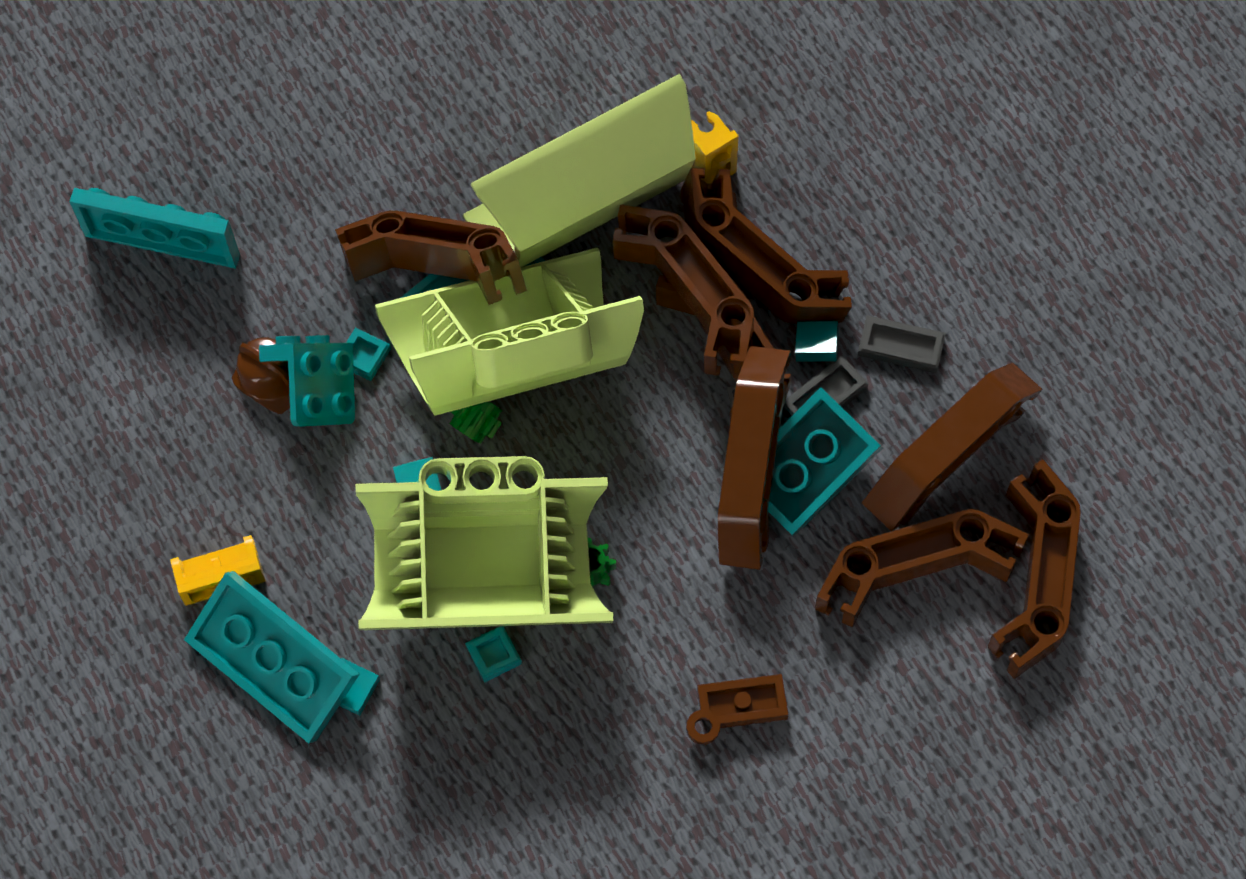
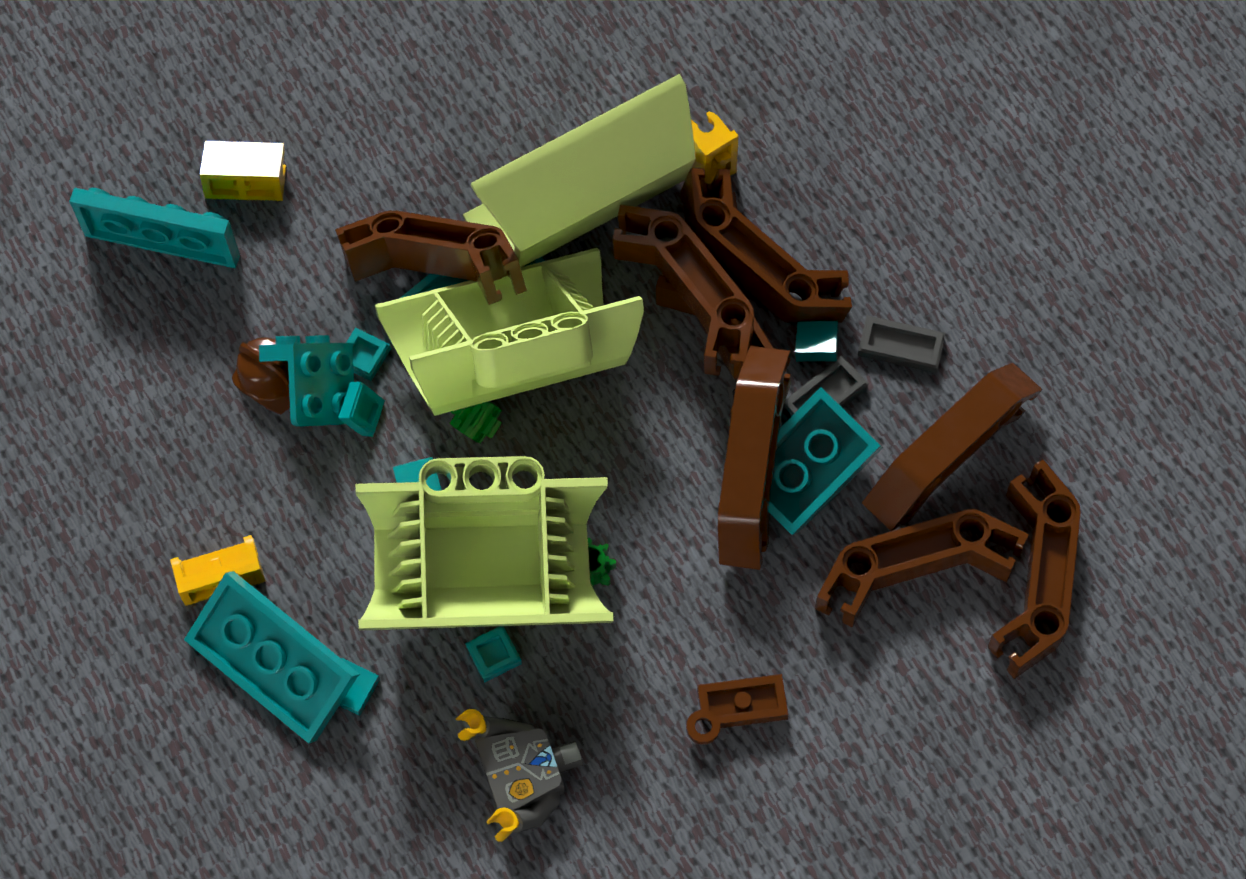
(243, 170): none -> hinge
(361, 409): none -> teal tile
(519, 769): none -> dark grey torso

